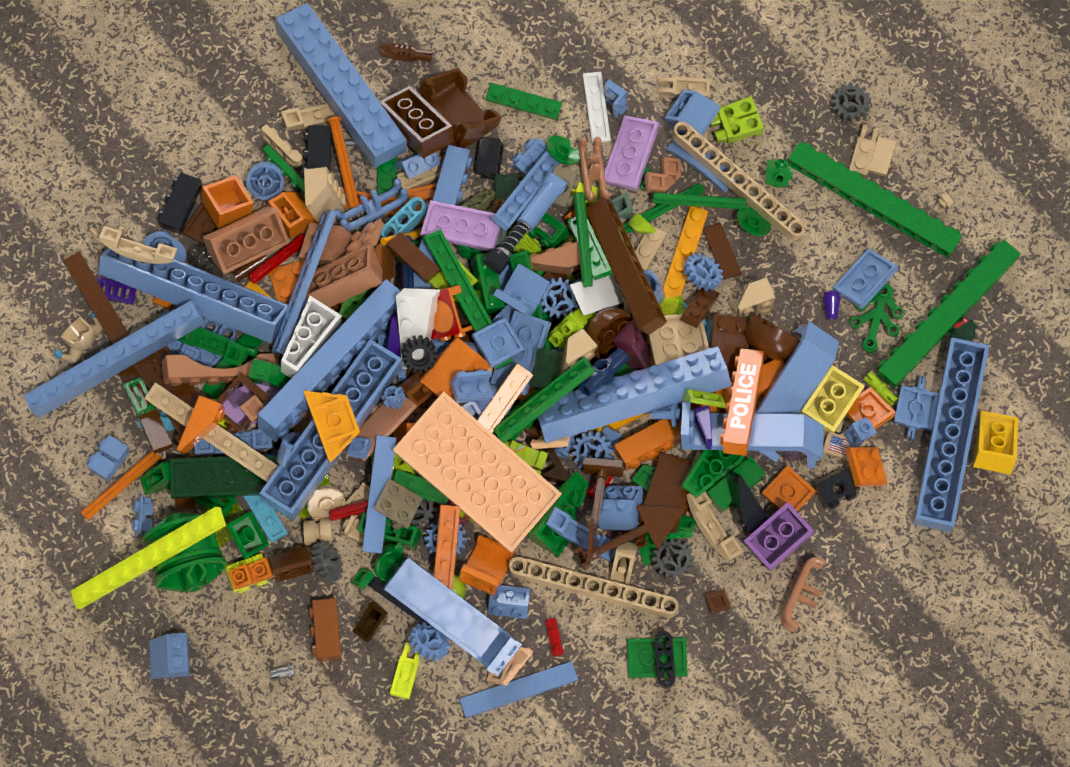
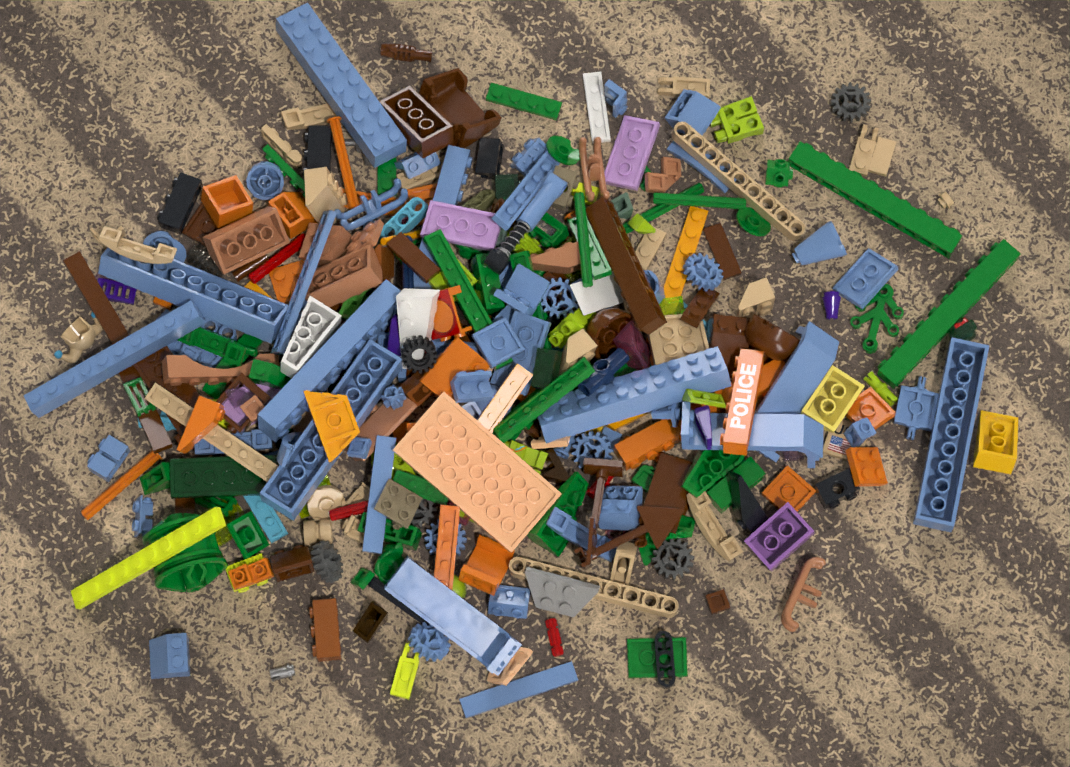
(559, 592): none -> light grey wing
(820, 246): none -> medium blue cone

